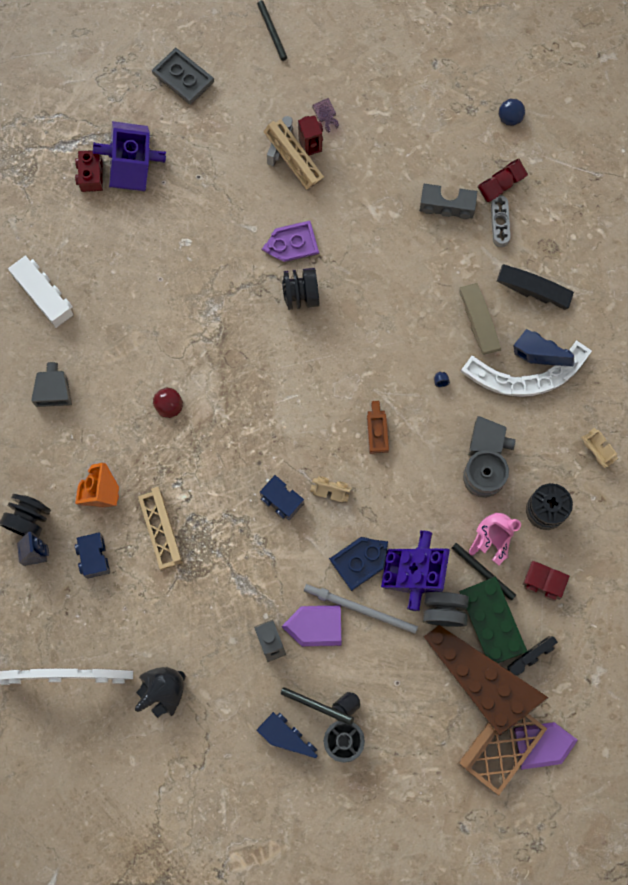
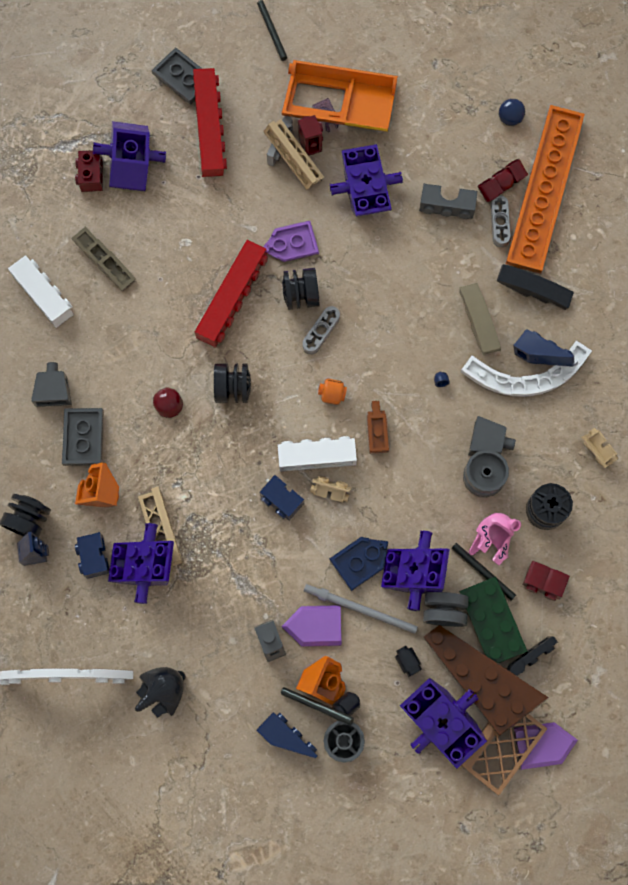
(82, 436): none -> dark grey plate
(103, 258): none -> dark tan slope
(142, 563): none -> dark purple slope
(208, 122): none -> red brick
(231, 293): none -> red brick
(231, 383): none -> black wheel
(309, 338): none -> light grey beam
(317, 454): none -> white brick
(323, 680): none -> orange slope
(332, 391): none -> orange head
(365, 181): none -> dark purple slope
(366, 98): none -> orange piece
(408, 661): none -> black brick
(455, 740): none -> dark purple slope
(545, 189): none -> orange plate

